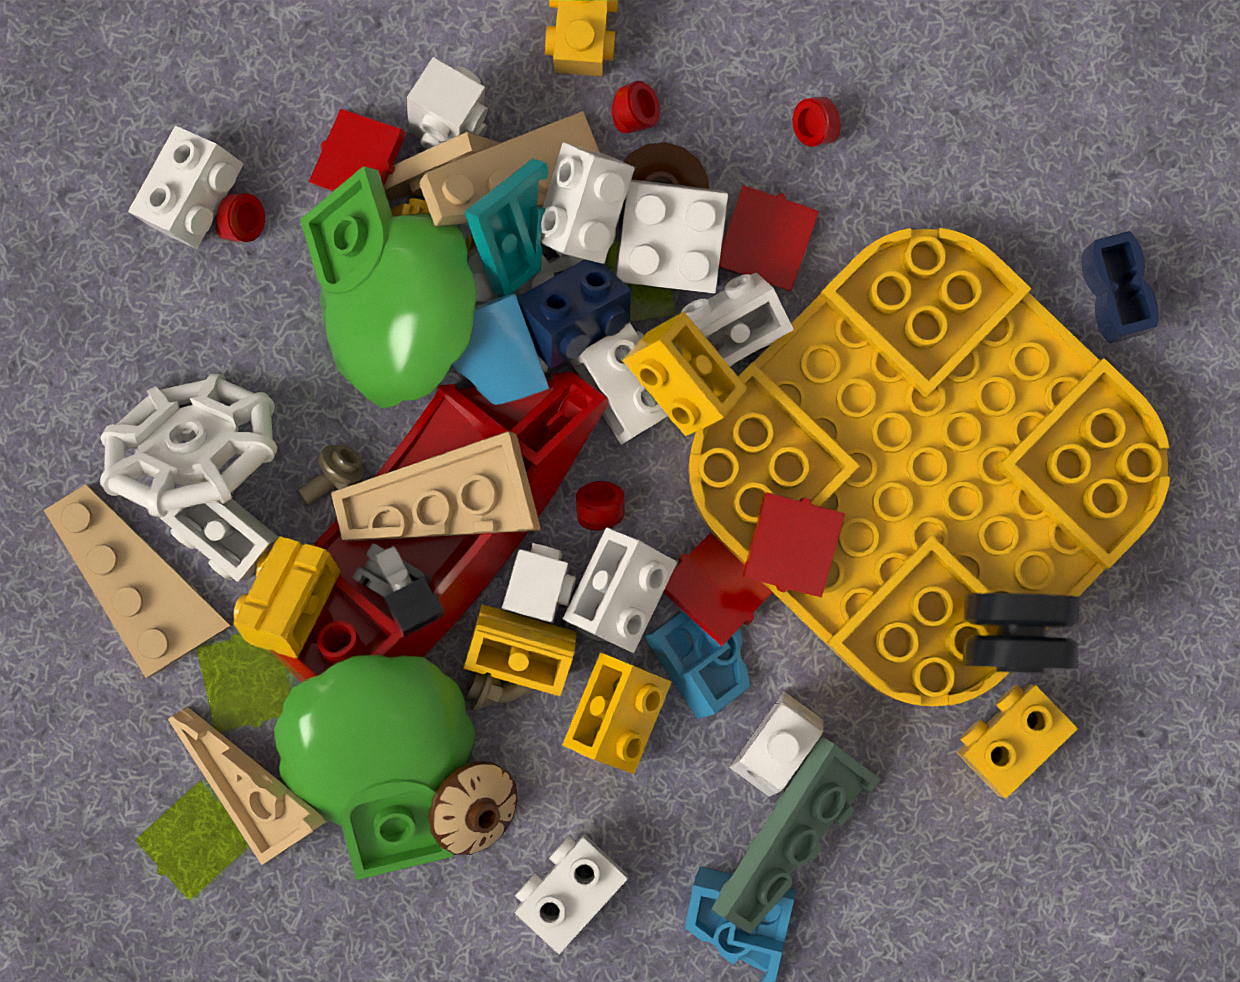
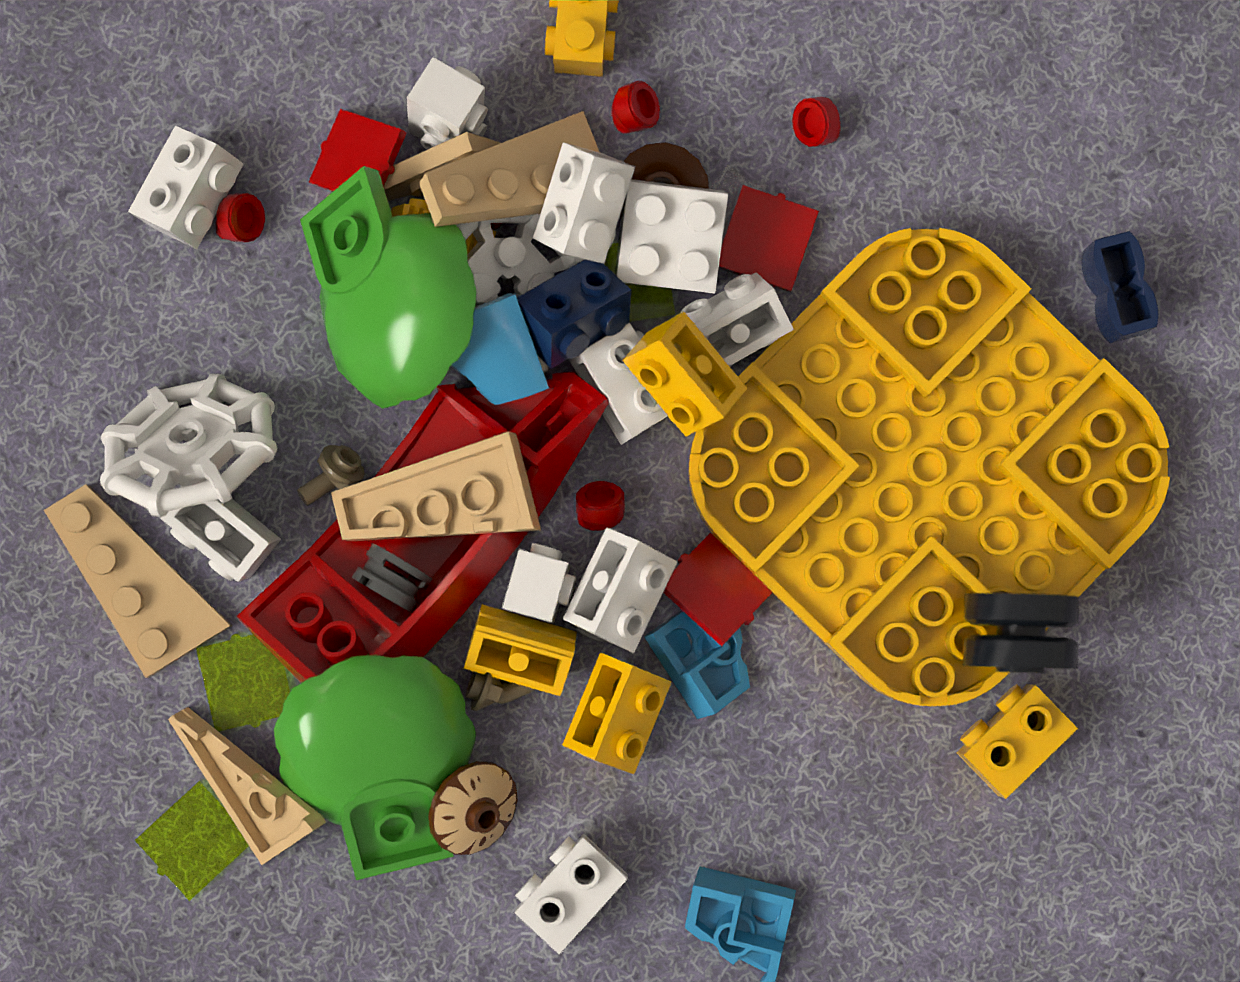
(286, 596): yellow brick -> none
(411, 602): black piece -> none
(509, 229): teal wing -> none
(778, 745): white torso -> none
(791, 835): sand green wing -> none
(793, 544): red piece -> none

